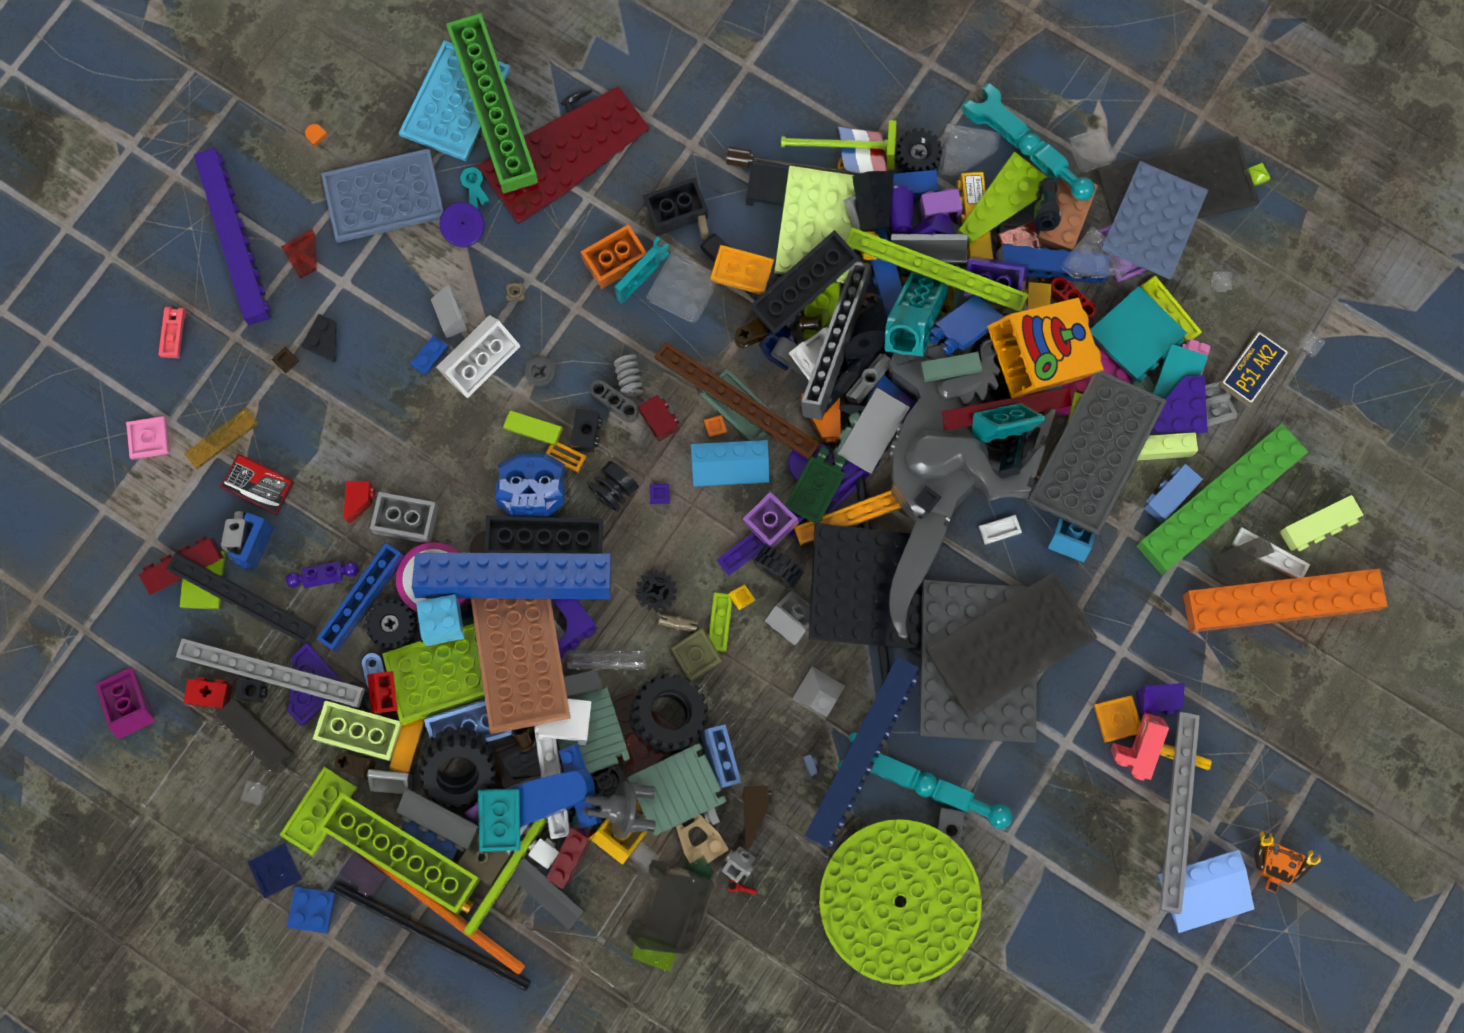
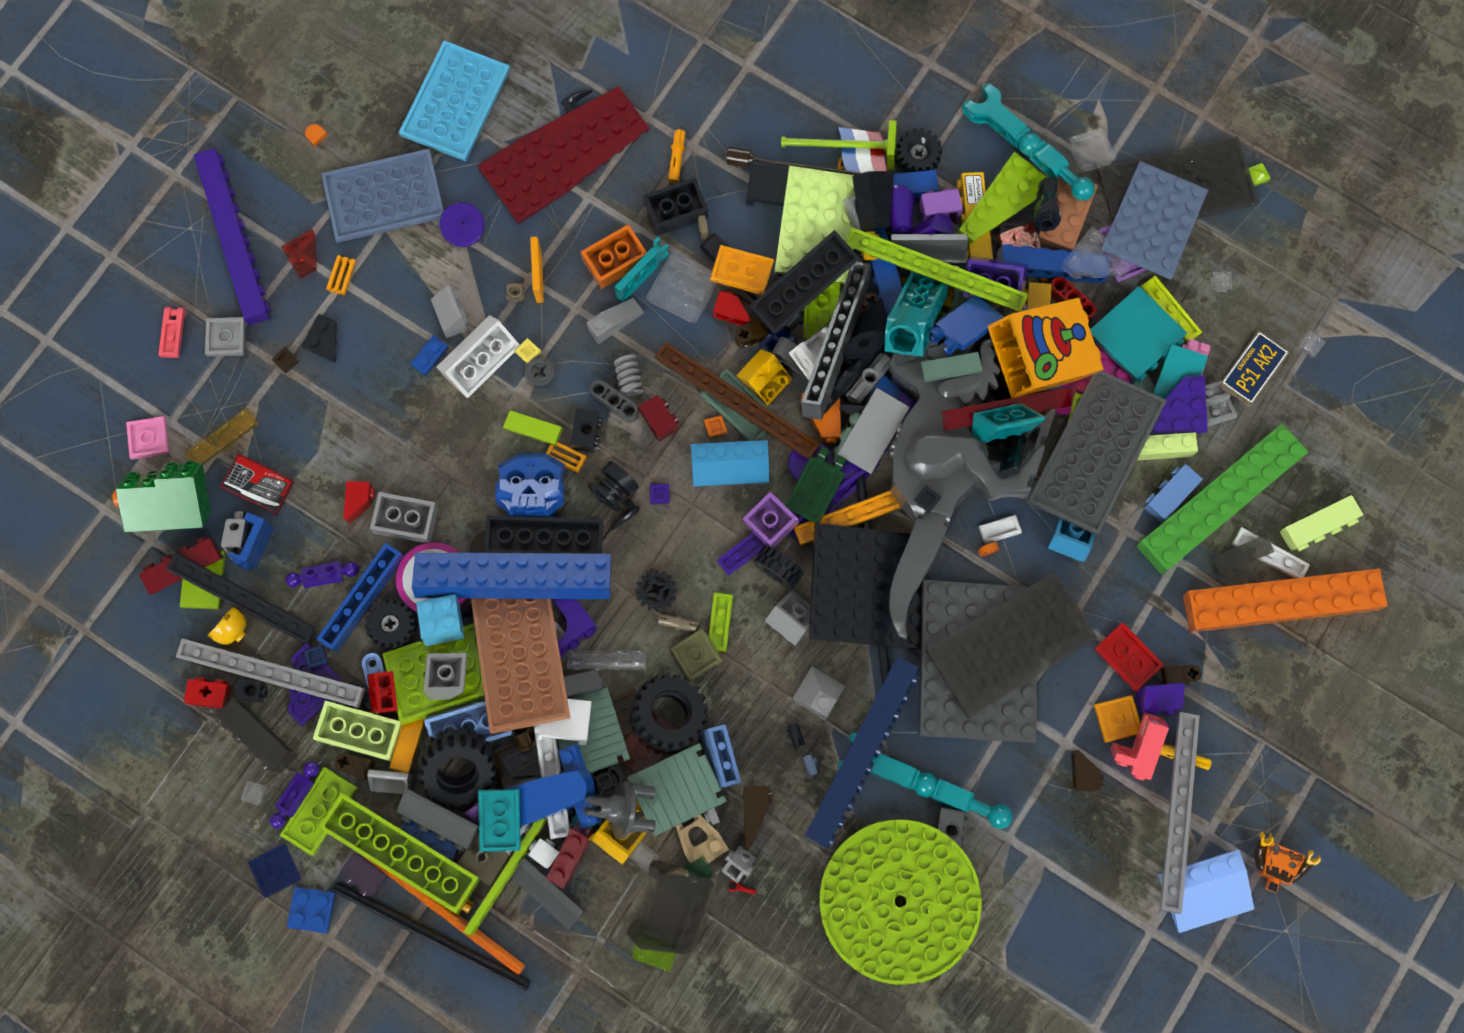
(124, 703): magenta slope -> none
(164, 499): none -> piece
(225, 336): none -> light grey plate
(229, 628): none -> yellow cylinder
(294, 794): none -> dark purple plate
(316, 657): none -> dark blue tile
(345, 260): none -> light orange tile
(445, 675): none -> light grey slope
(472, 179): teal piece -> none
(492, 103): bright green brick -> none
(527, 351): none -> light yellow tile
(537, 272): none -> light orange tile
(613, 320): none -> light grey slope
(632, 510): none -> black bar
(676, 157): none -> light orange axle
(730, 309): none -> red slope
(741, 597): yellow tile -> none
(764, 376): none -> yellow slope
(796, 735): none -> black pin
(810, 323): dark brown bush -> none
(965, 149): clear plate -> none
(988, 549): none -> orange tile
(1084, 773): none -> dark brown slope
(1128, 657): none -> red plate
(1178, 674): none -> dark brown piece

